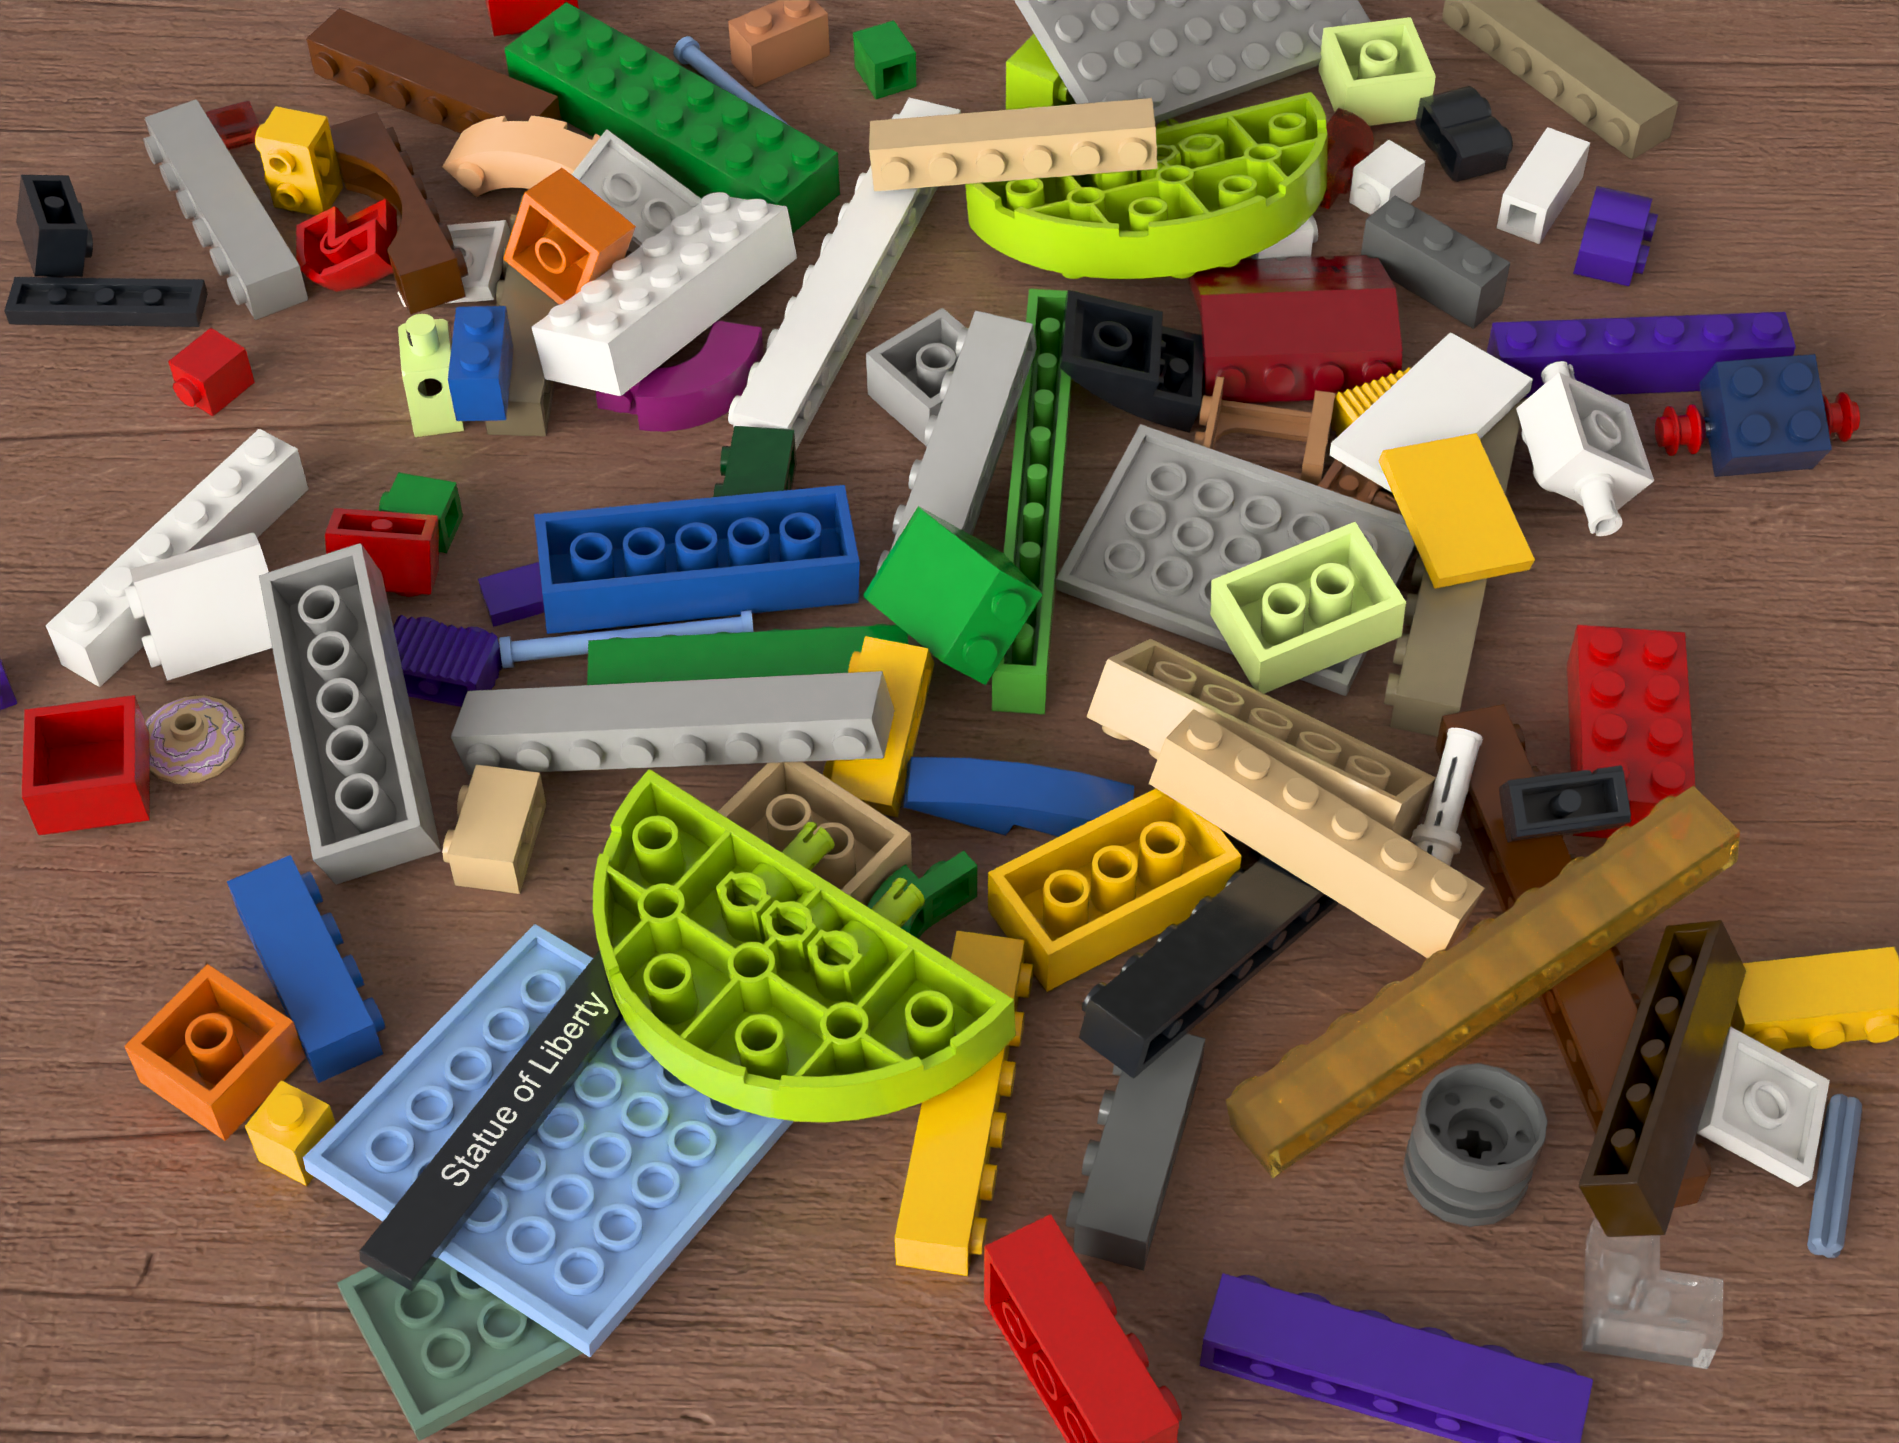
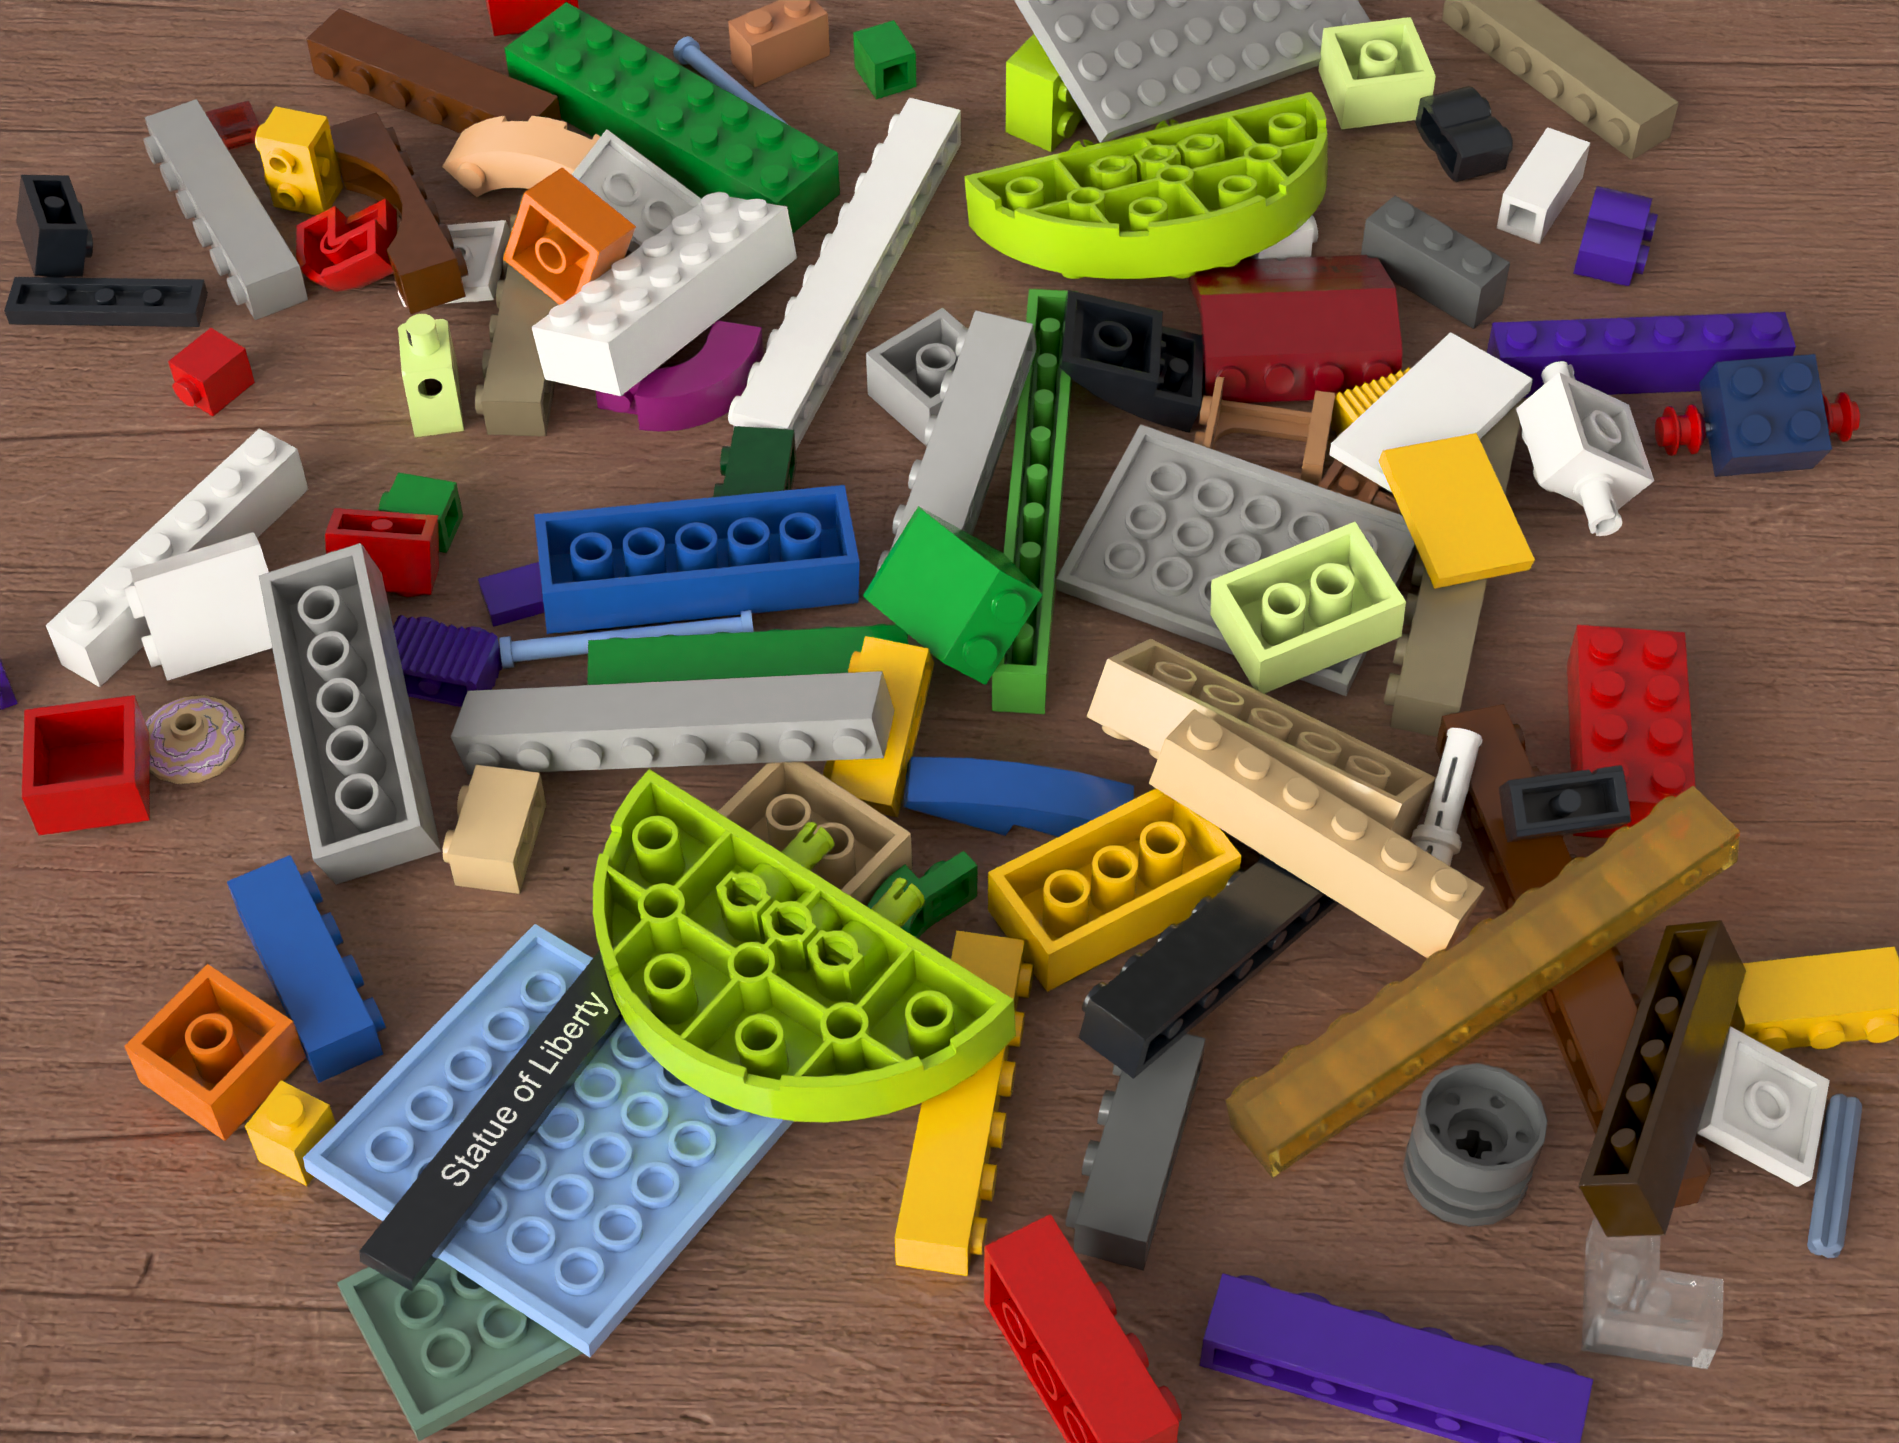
(480, 363): blue brick -> none
(1013, 144): tan brick -> none
(1348, 144): clear red brick -> none
(1385, 174): white brick -> none

